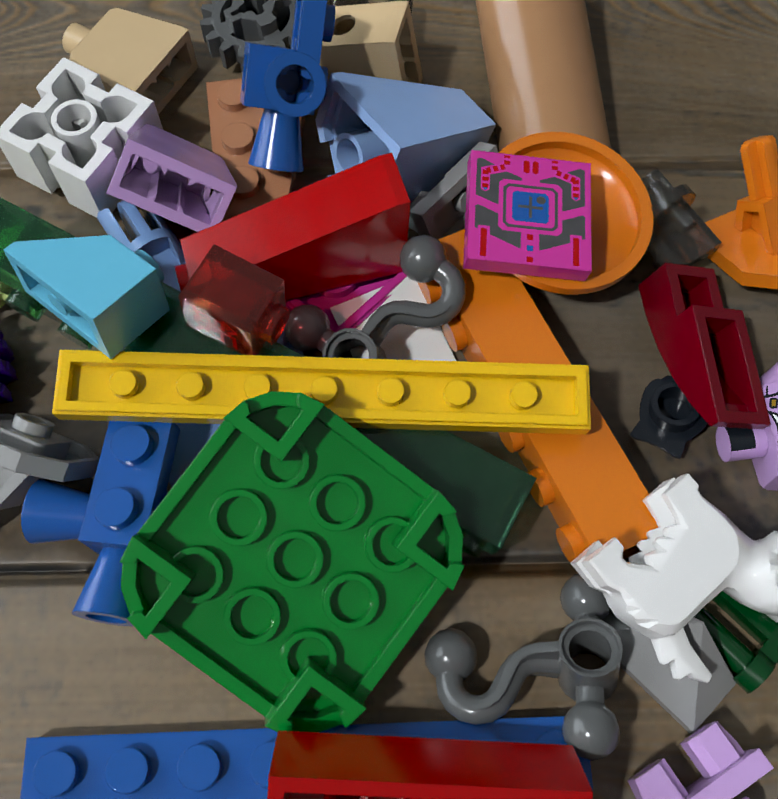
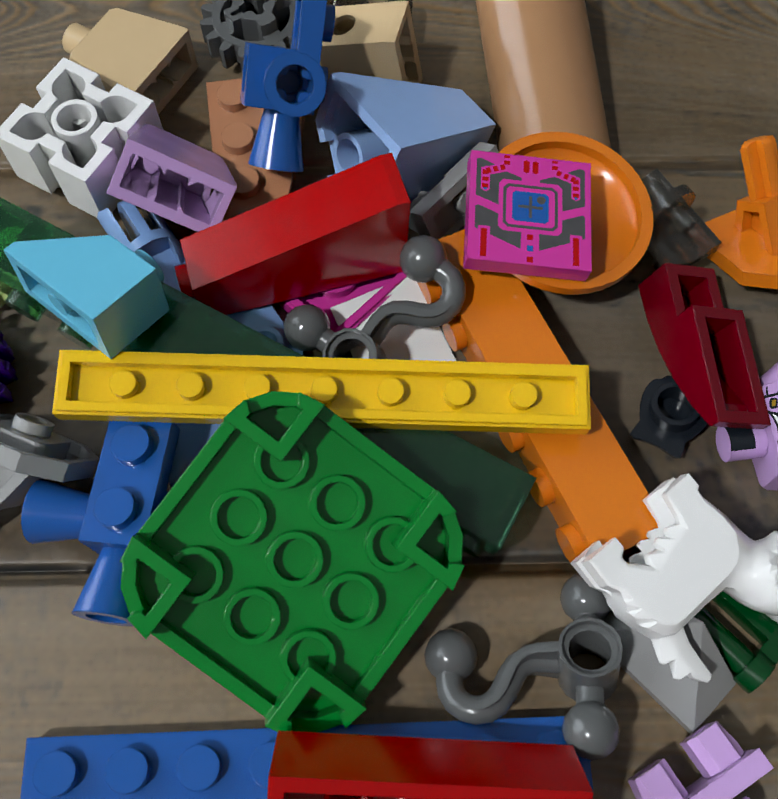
(235, 302): clear red brick -> none

